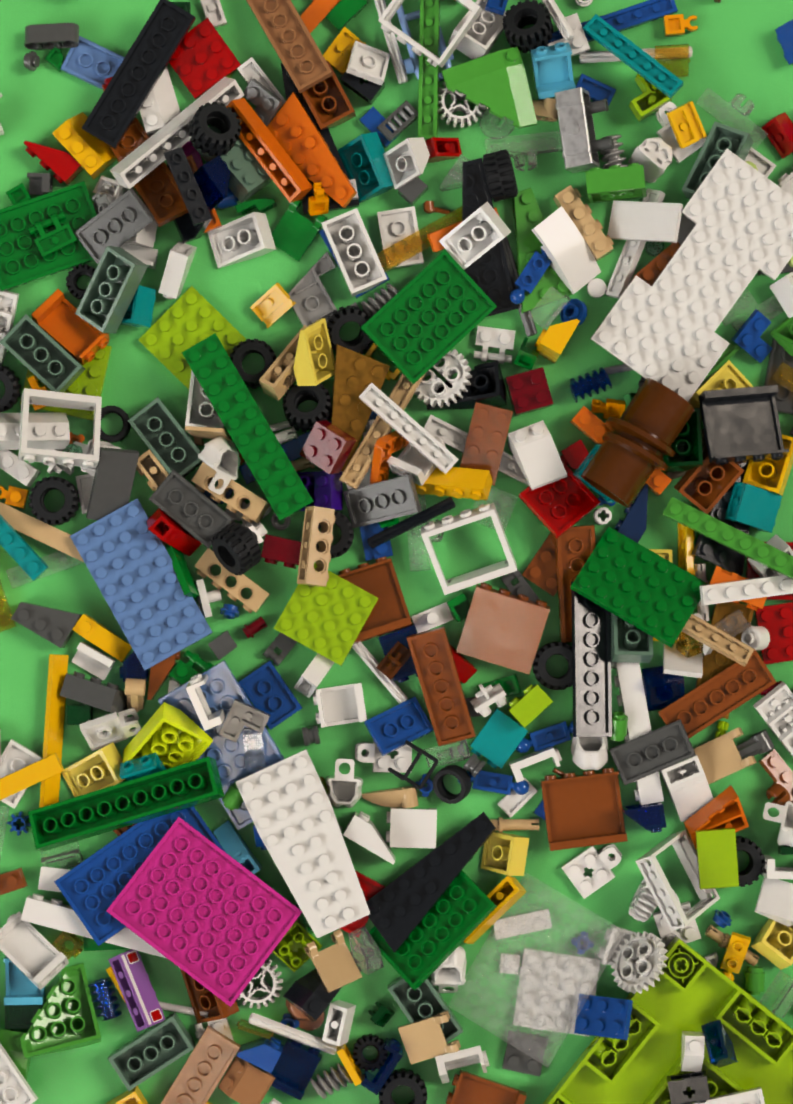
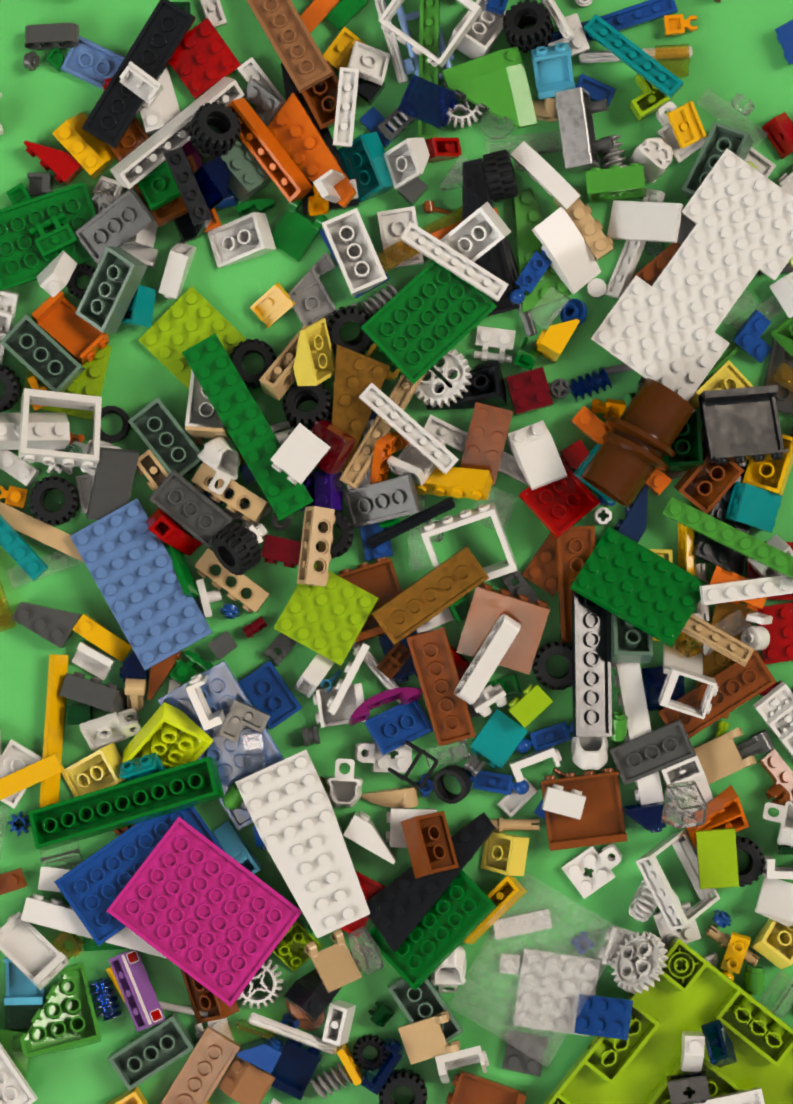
(57, 274): none -> white slope
(140, 83): none -> white hinge
(159, 187): none -> green plate
(299, 454): none -> white panel
(326, 183): none -> white panel
(330, 681): none -> dark azure hand
(346, 107): none -> white plate
(351, 670): none -> white plate
(405, 695): none -> magenta slope
(427, 102): none -> clear blue panel
(429, 844): none -> dark orange slope
(430, 595): none -> pearl gold plate
(454, 261): none -> white plate
(487, 659): none -> white beam
(545, 175): none -> white slope
(559, 385): none -> dark grey wheel
(563, 801): none -> white brick
(669, 685): none -> white window
(684, 805): none -> clear slope
(759, 618): none -> white tile

